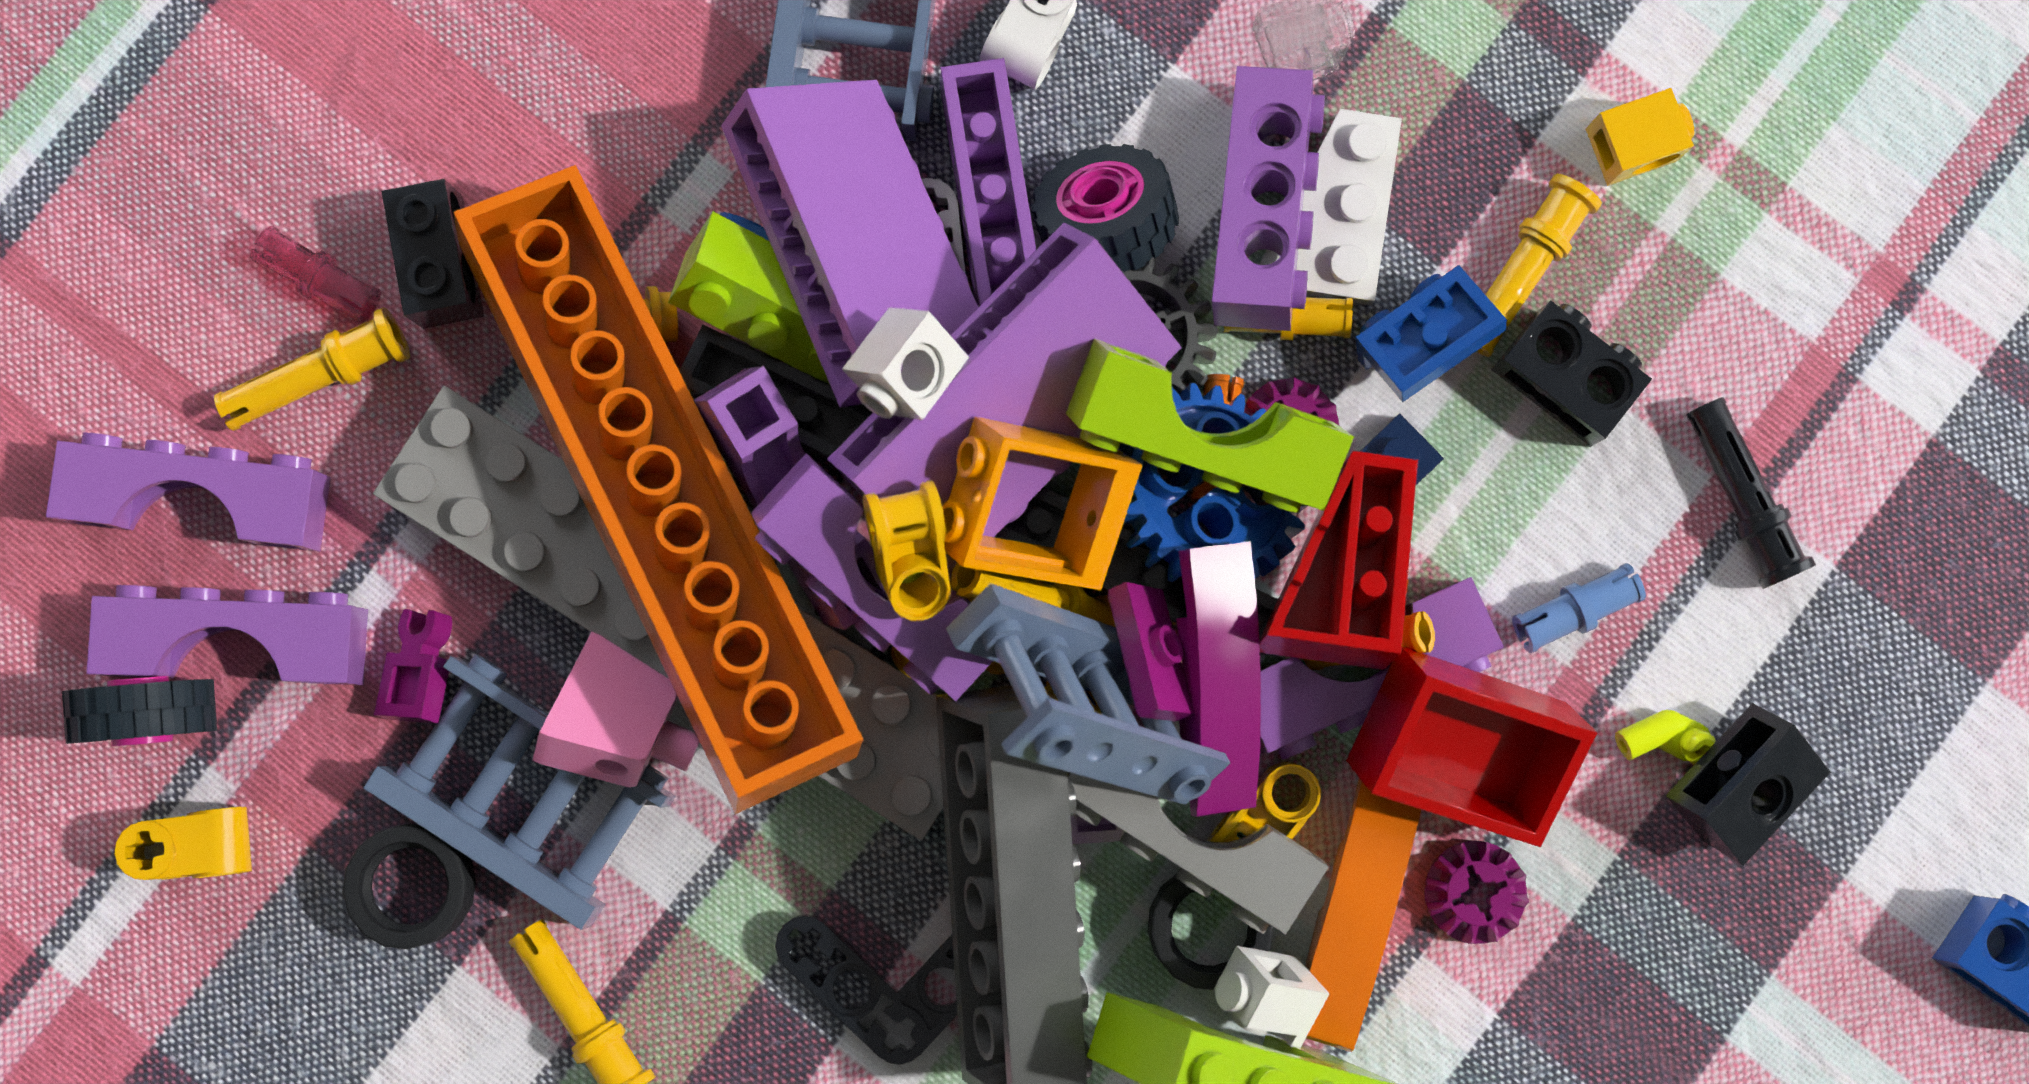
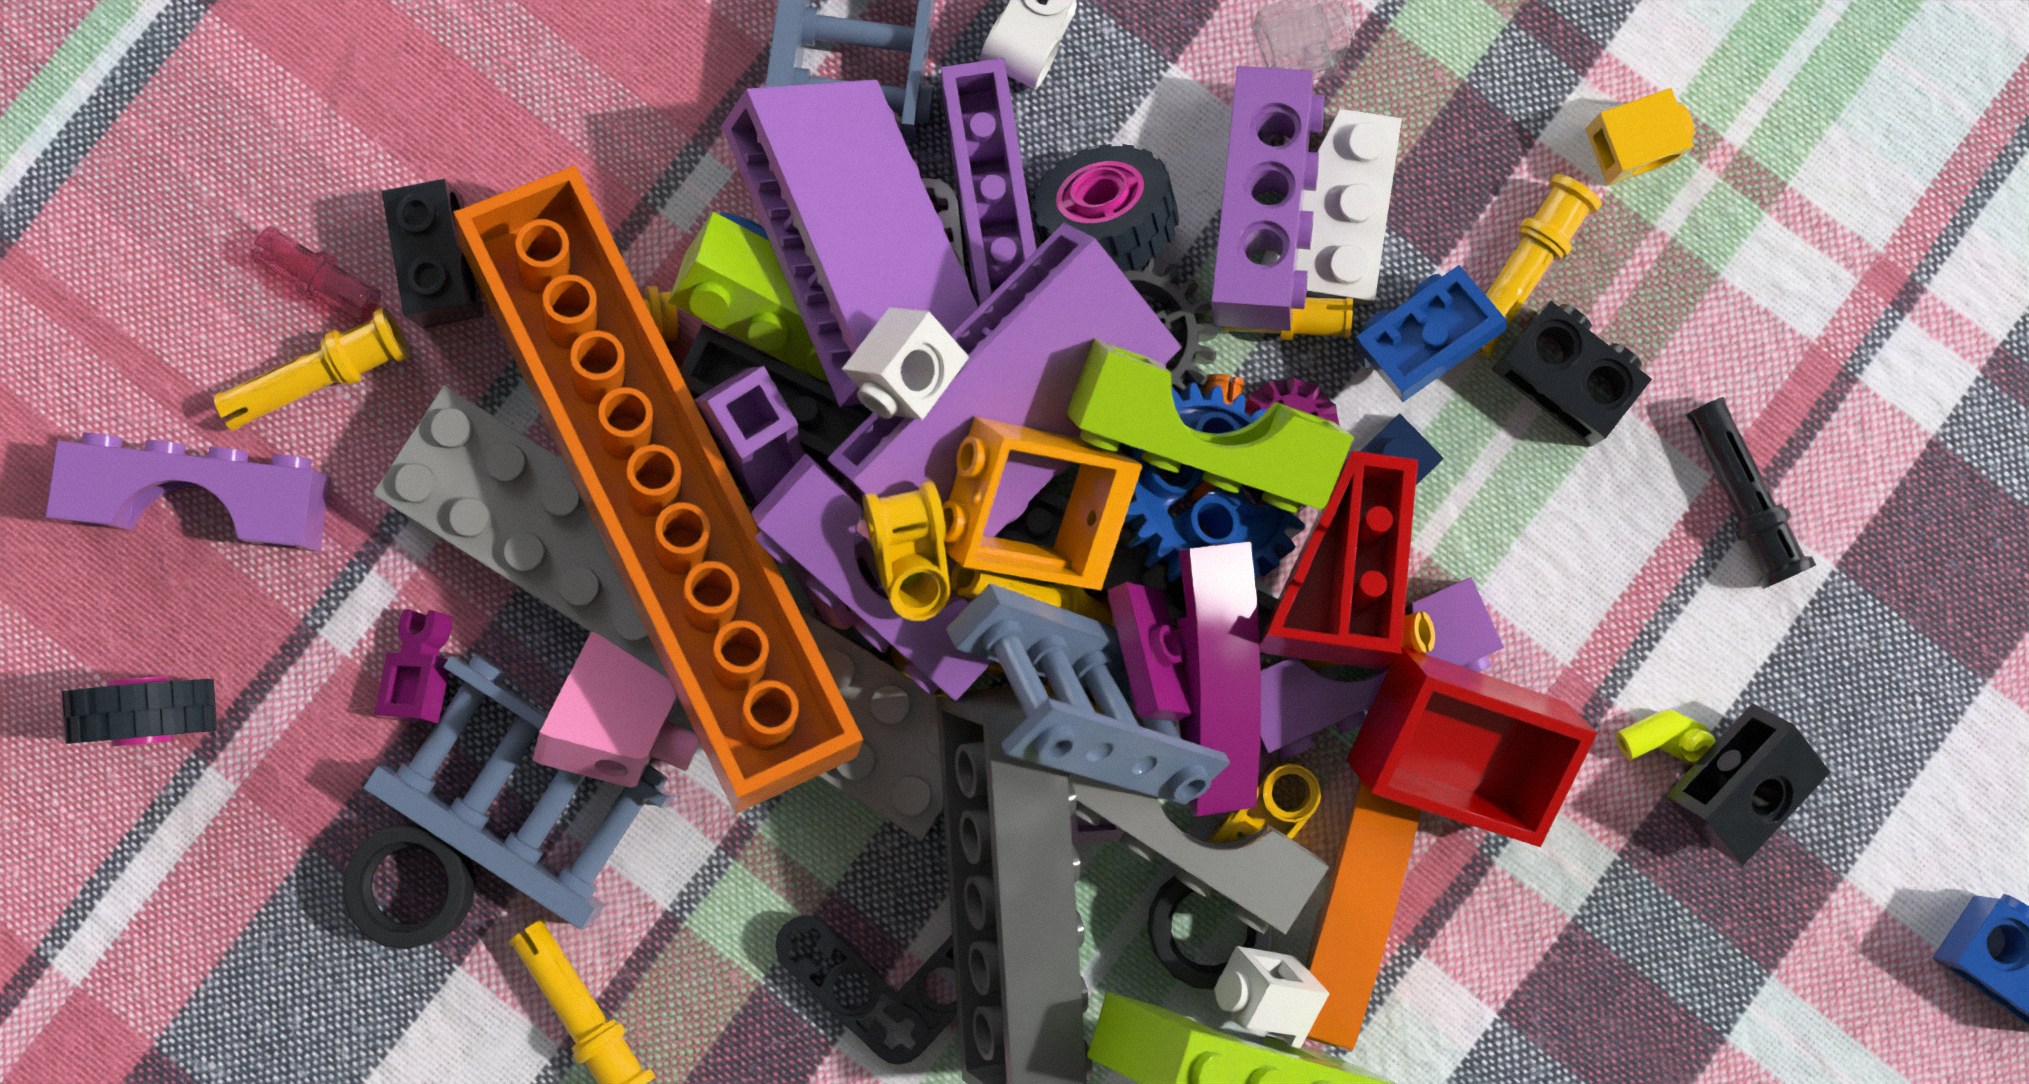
(153, 635): medium lavender arch -> none
(194, 845): yellow piece -> none
(1449, 879): magenta gear -> none
(1578, 608): medium blue pin -> none

